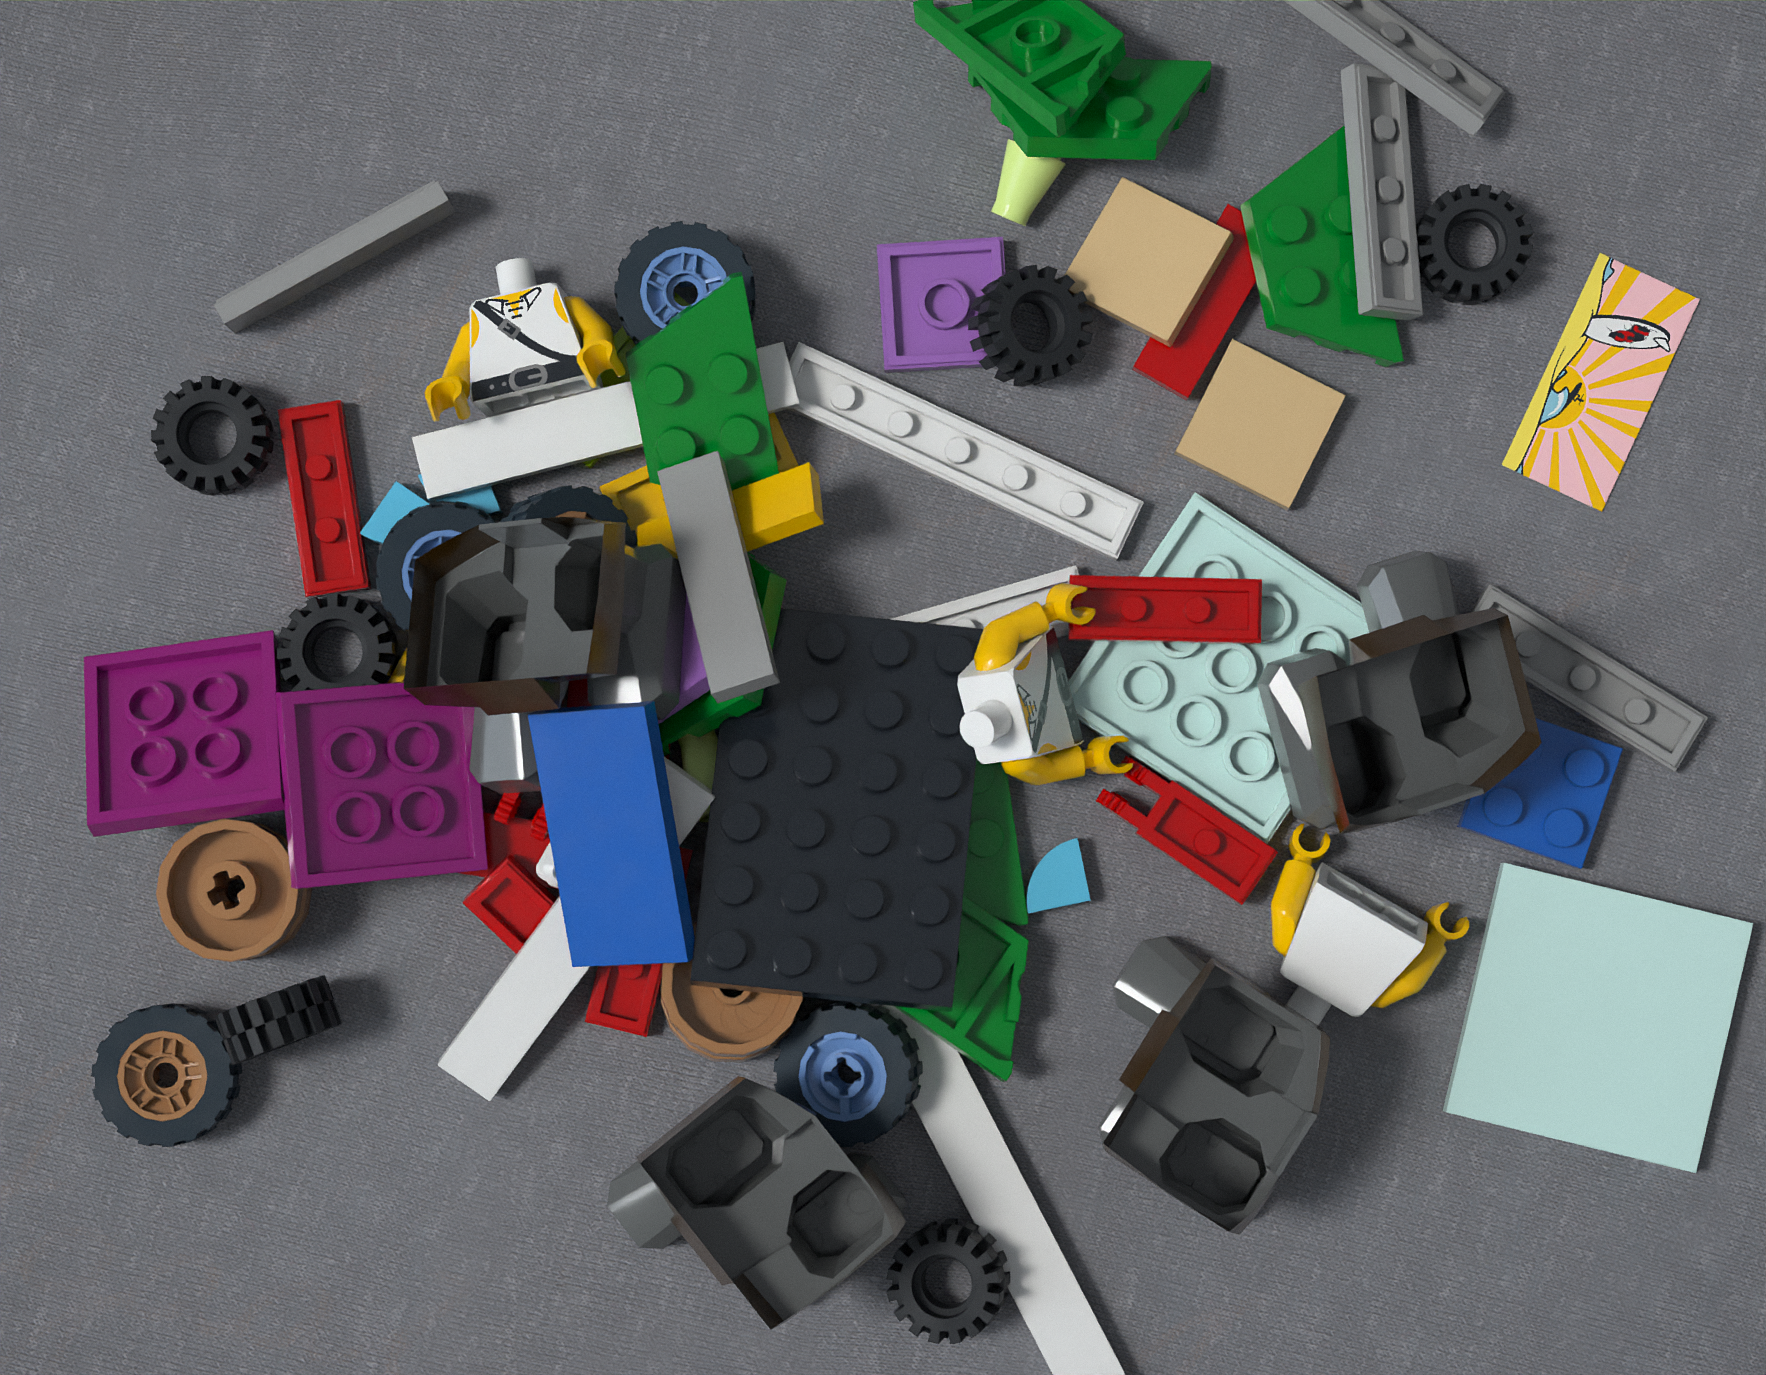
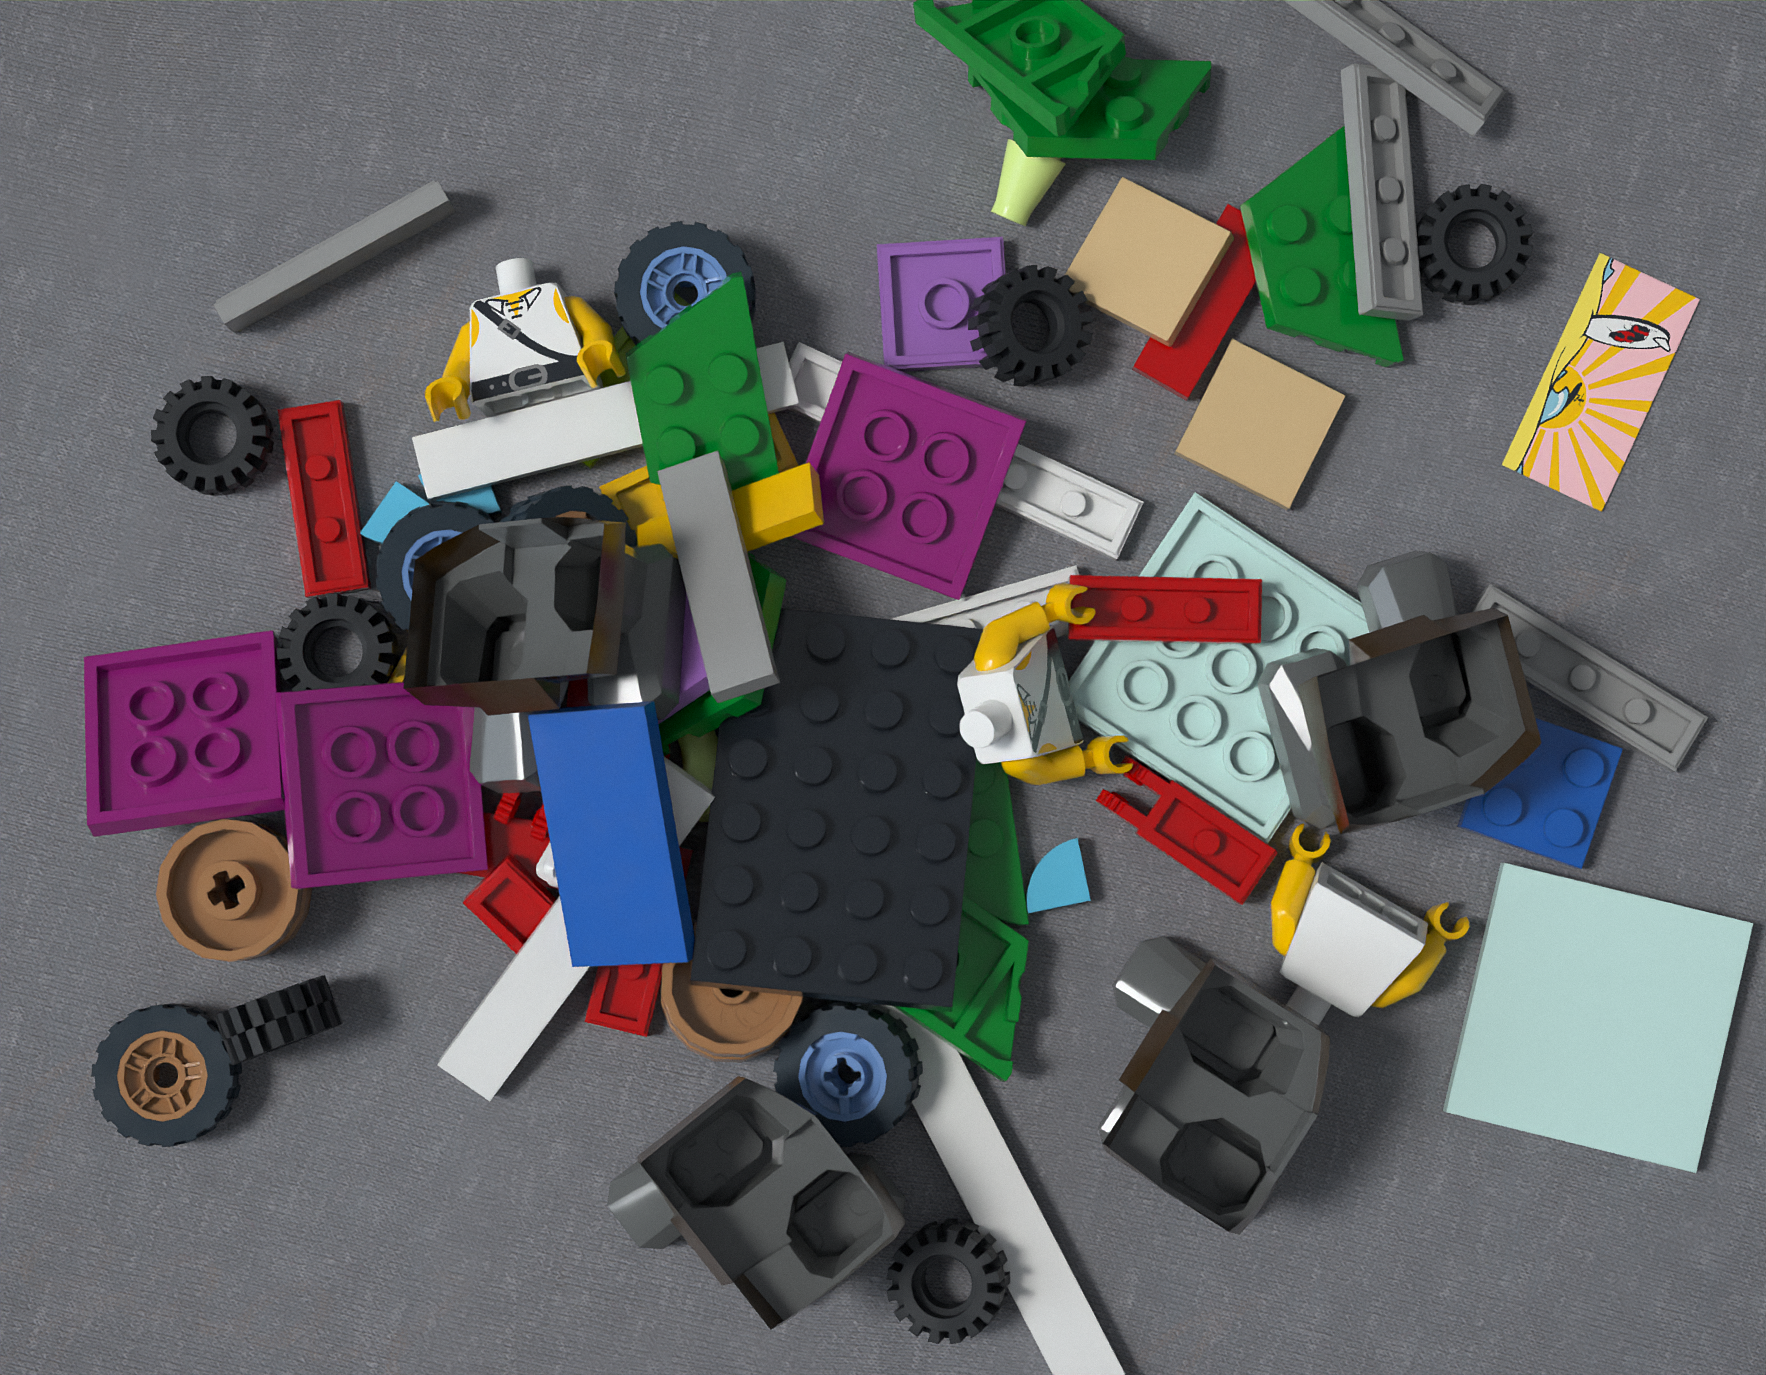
(908, 474): none -> magenta plate

